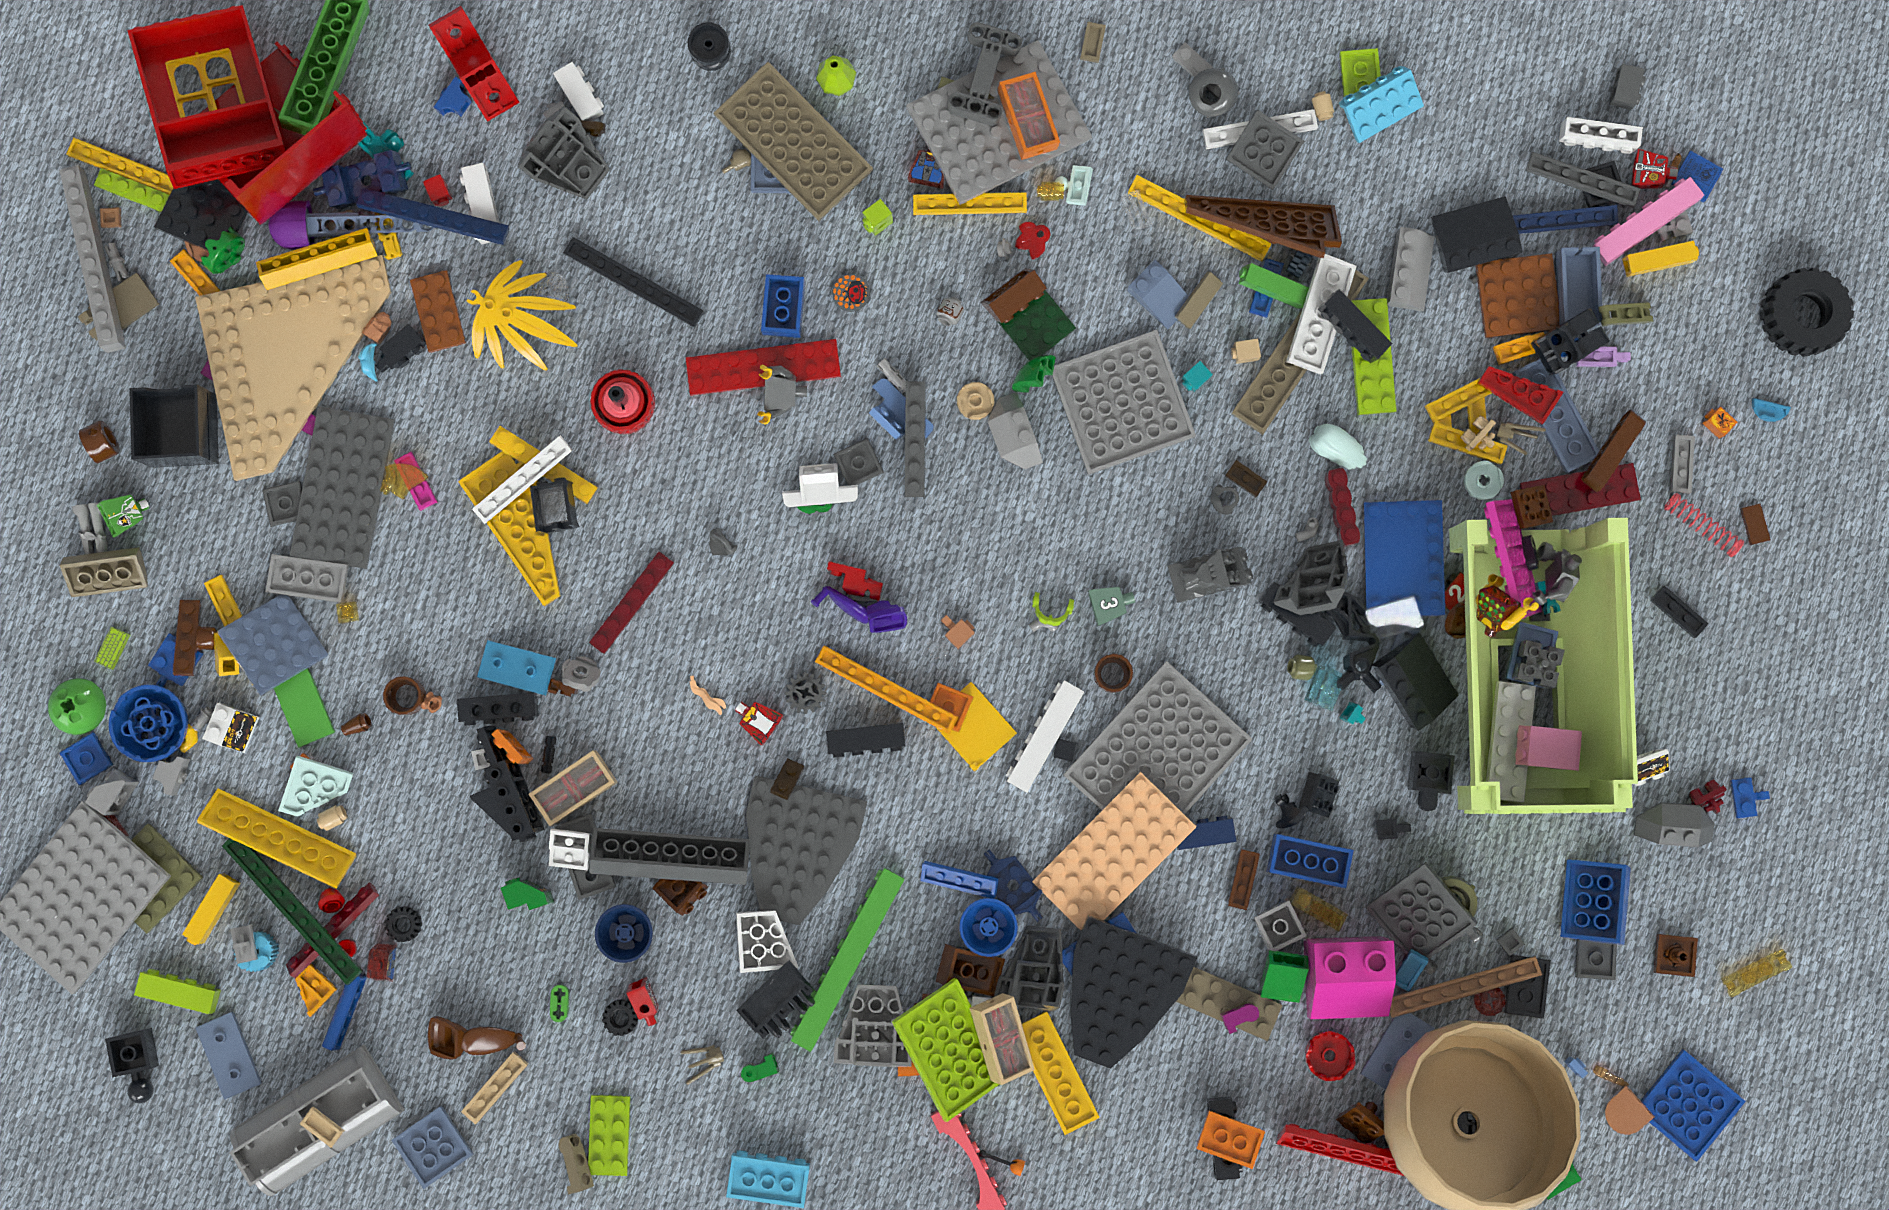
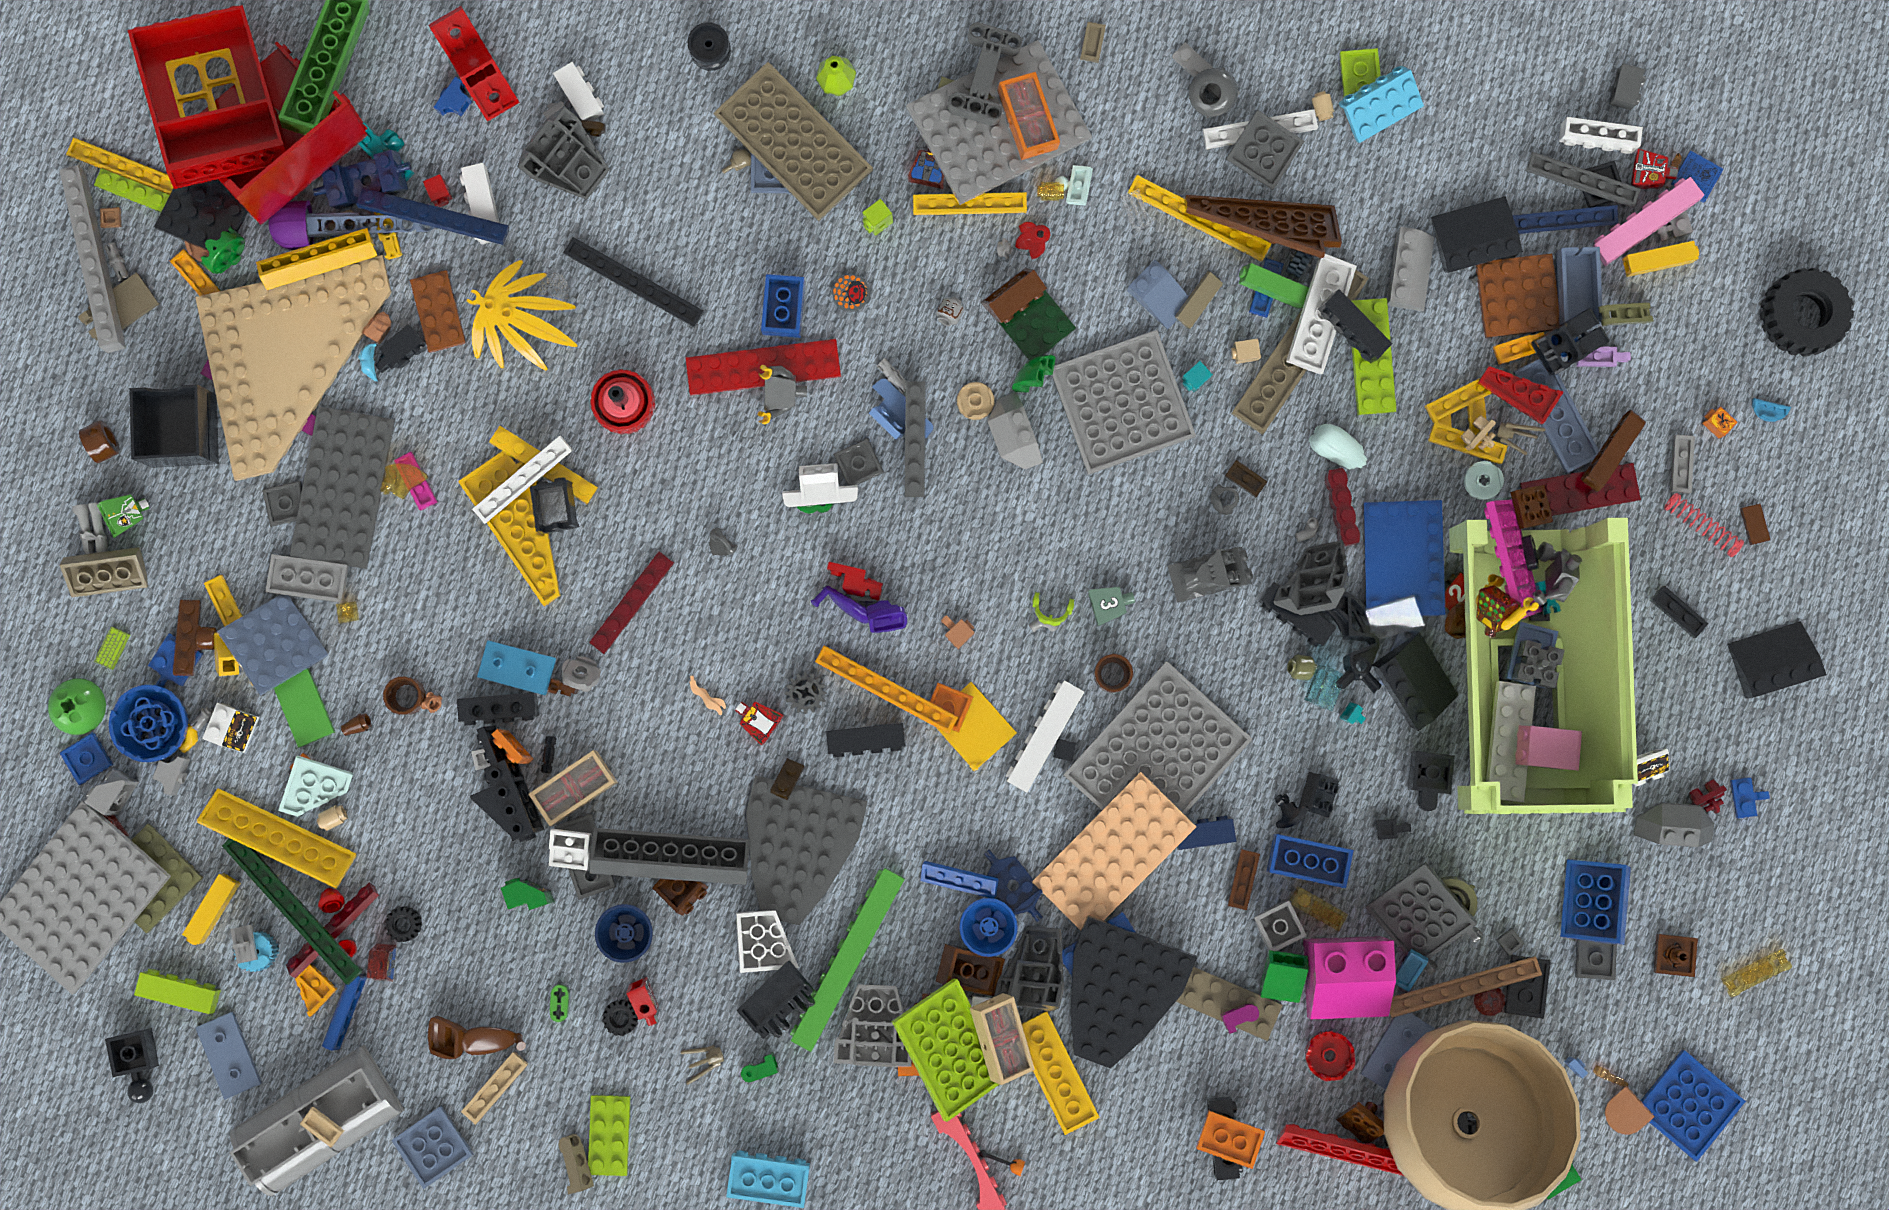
(1775, 660): none -> black slope

